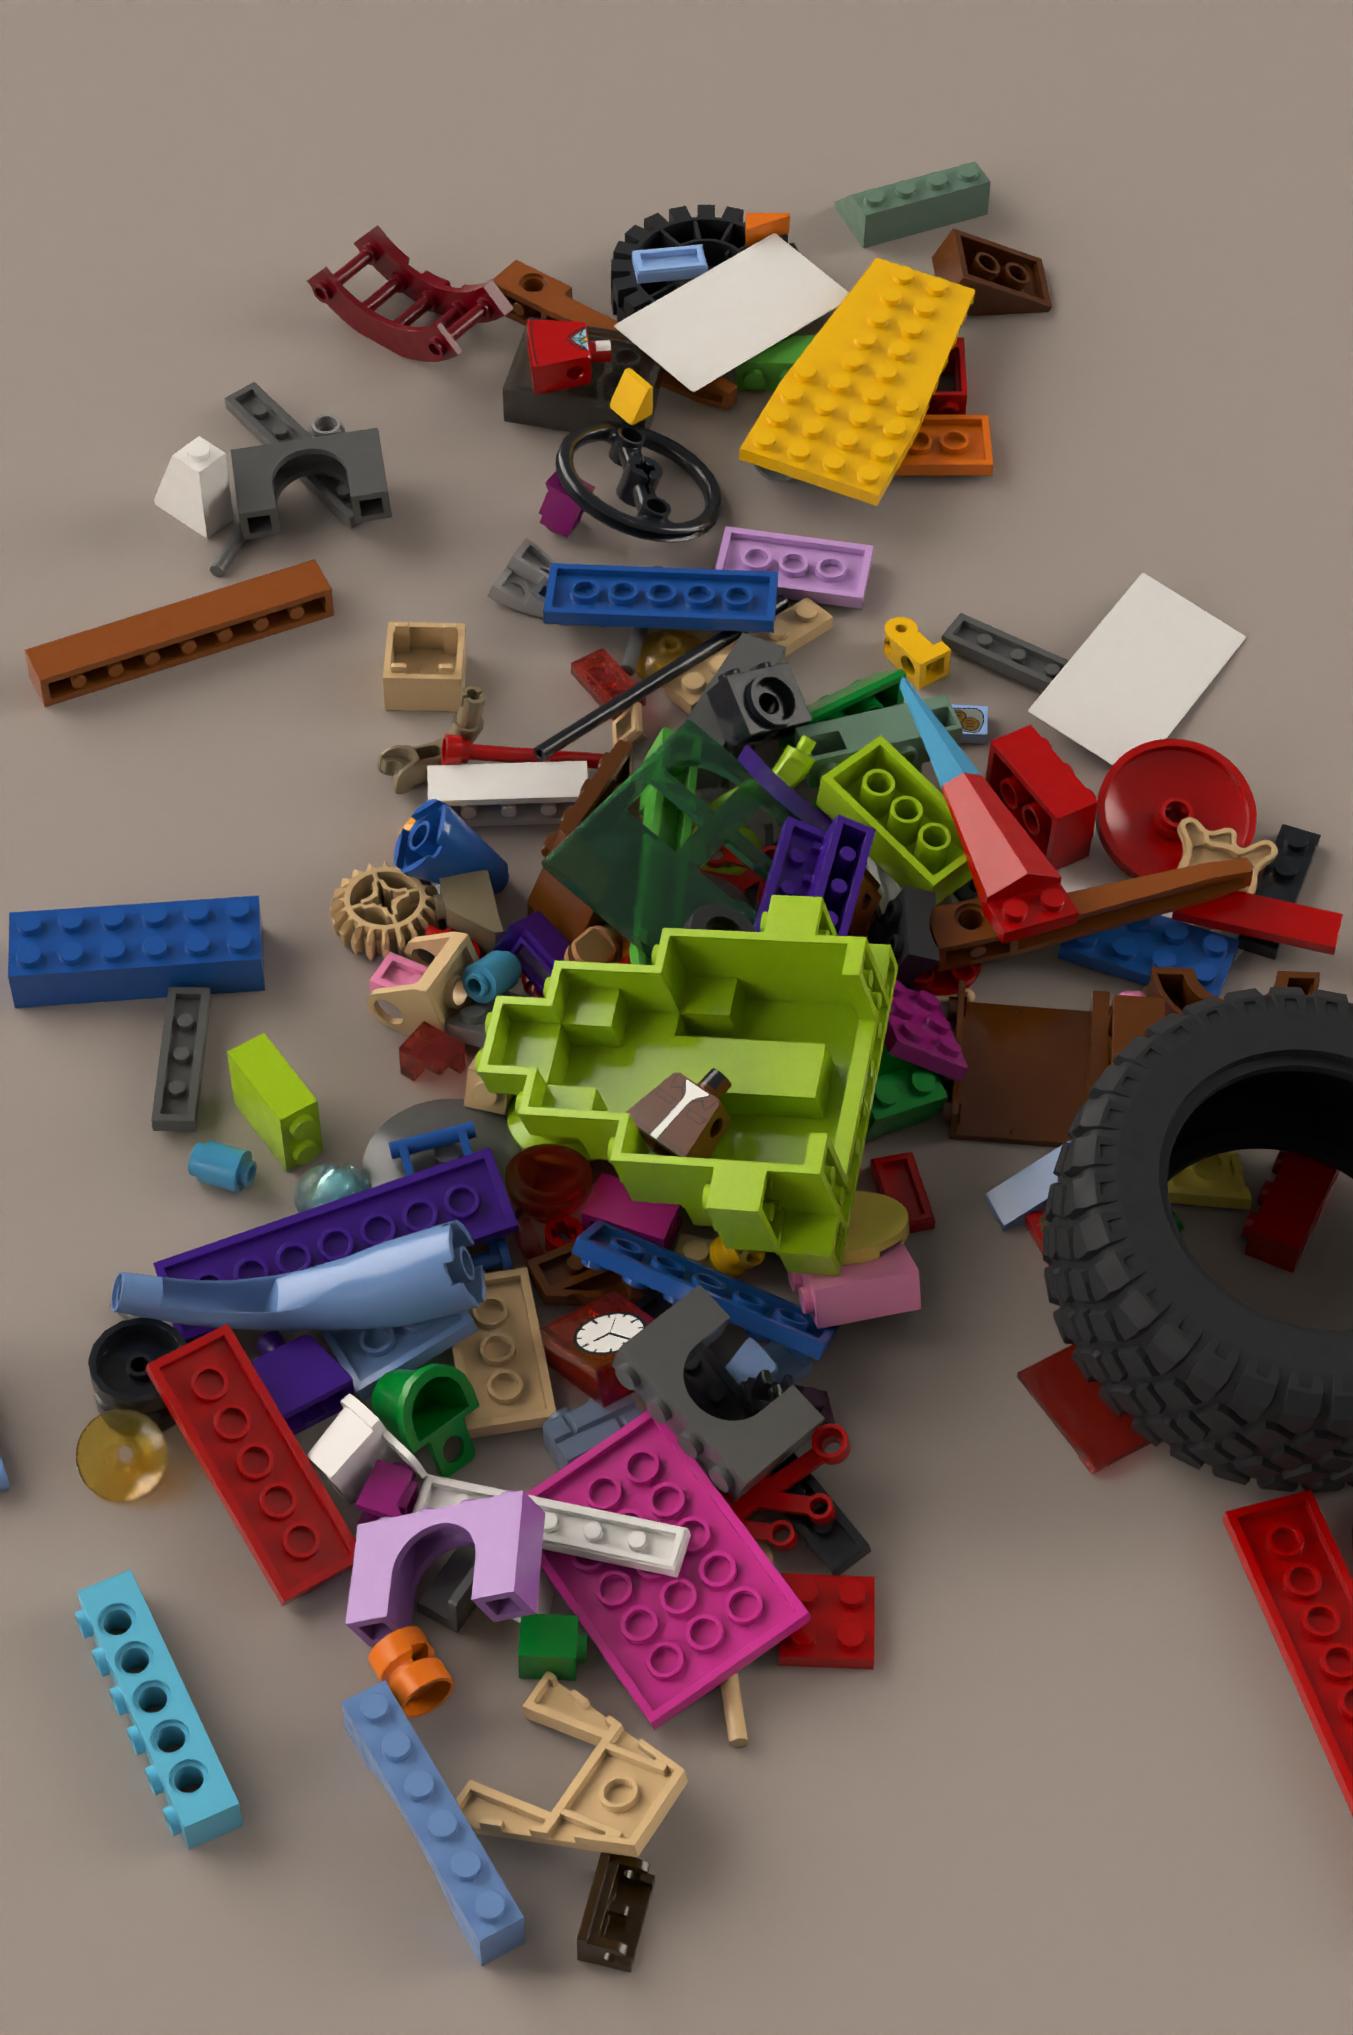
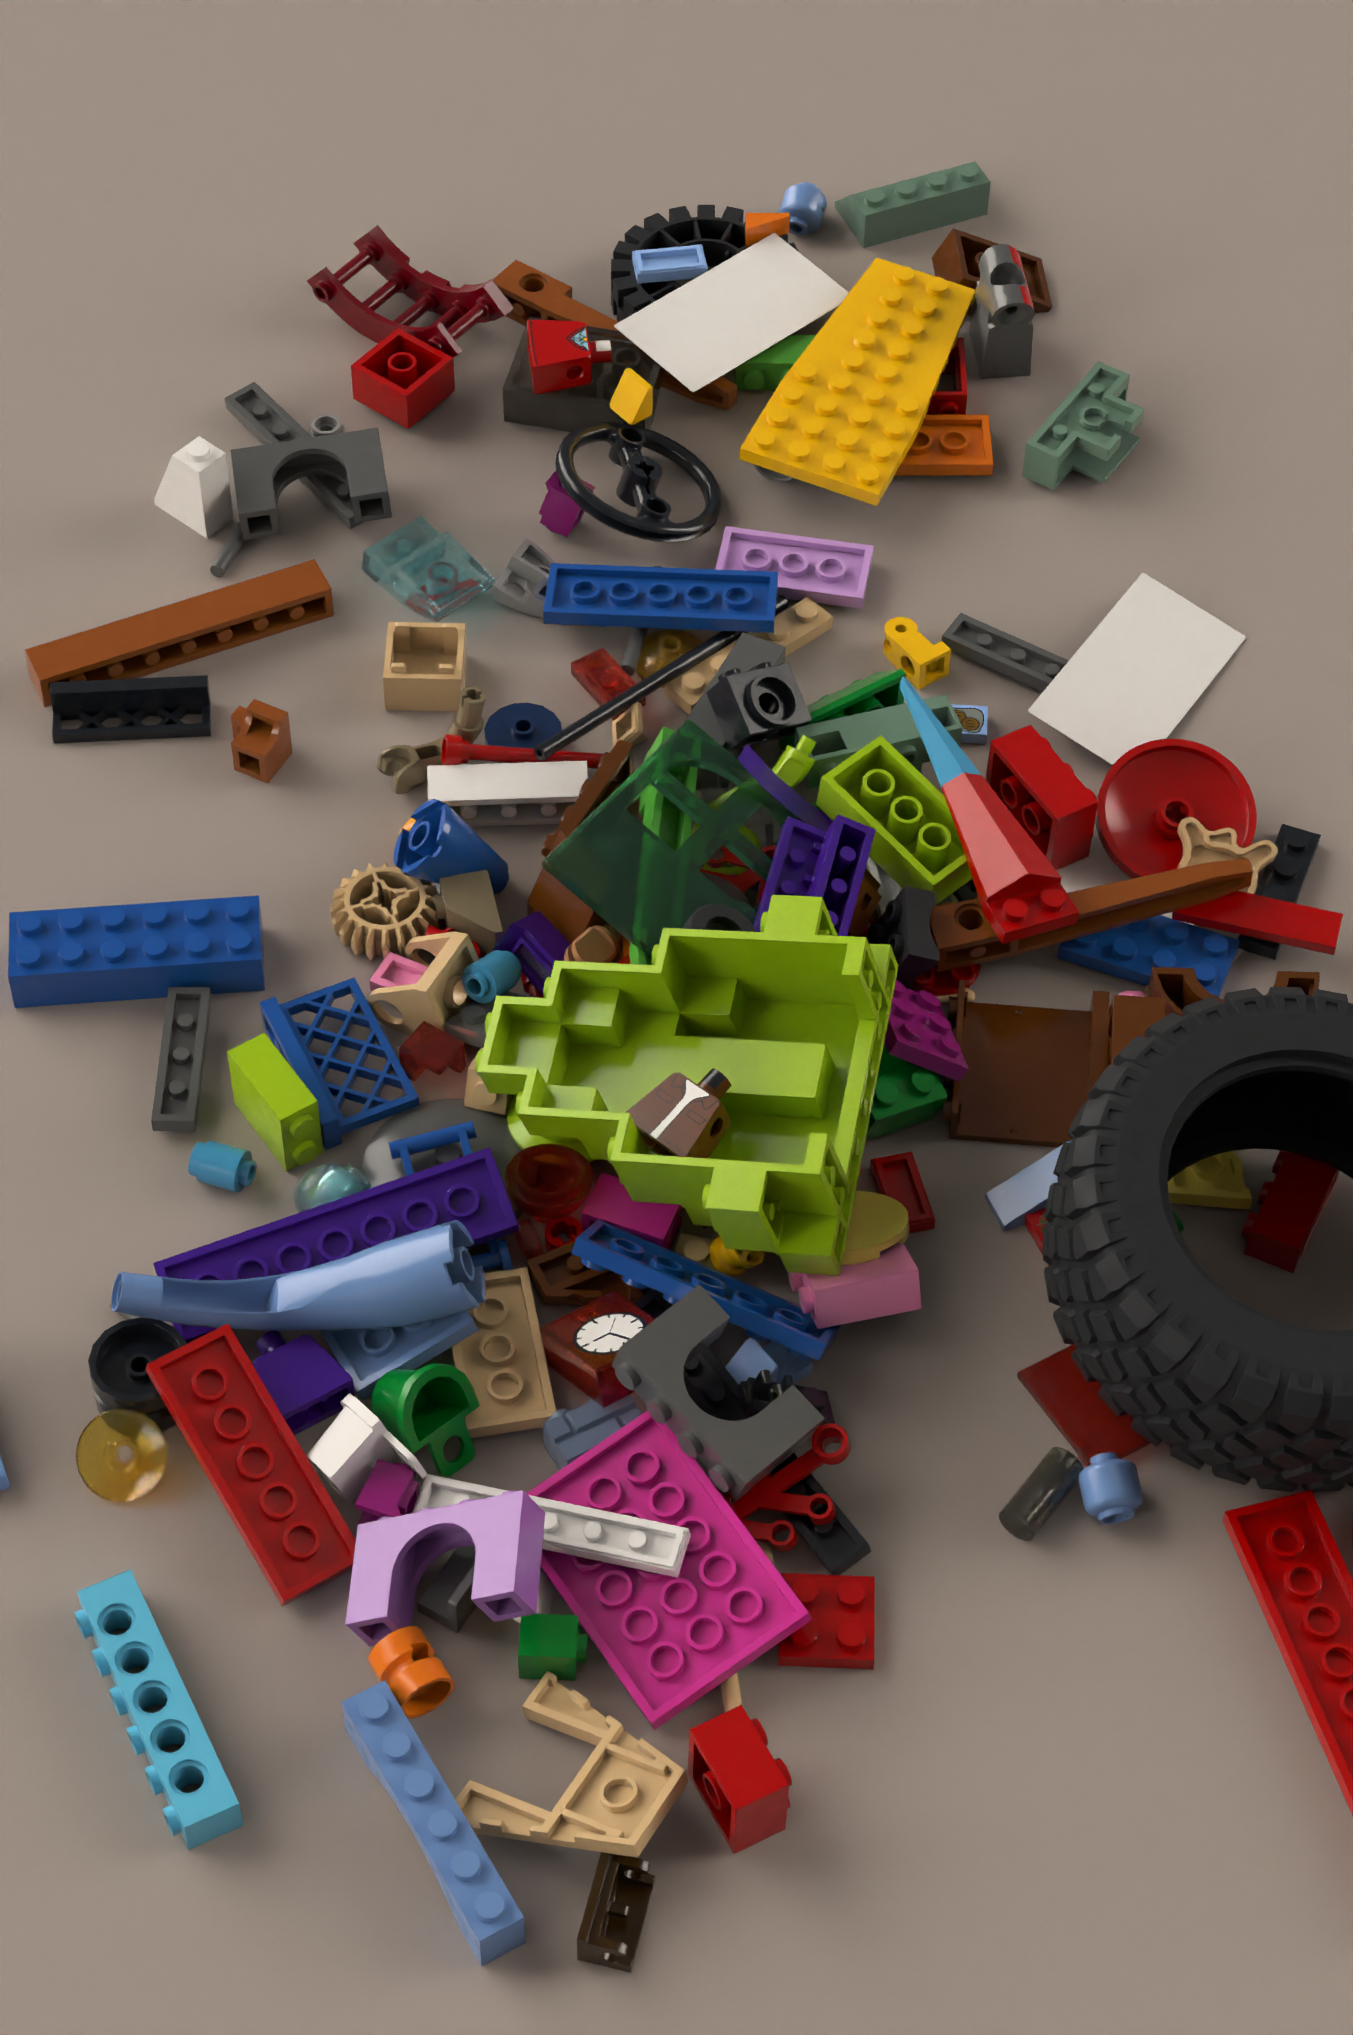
(131, 702): none -> black fence
(260, 740): none -> dark orange brick
(288, 1040): none -> blue fence
(403, 378): none -> red brick
(426, 570): none -> clear light blue slope
(521, 726): none -> dark blue plate
(739, 1778): none -> red brick
(806, 208): none -> medium blue head
(1002, 315): none -> dark grey piece
(1041, 1494): none -> clear smoke piece
(1086, 431): none -> sand green piece
(1110, 1488): none -> medium blue head

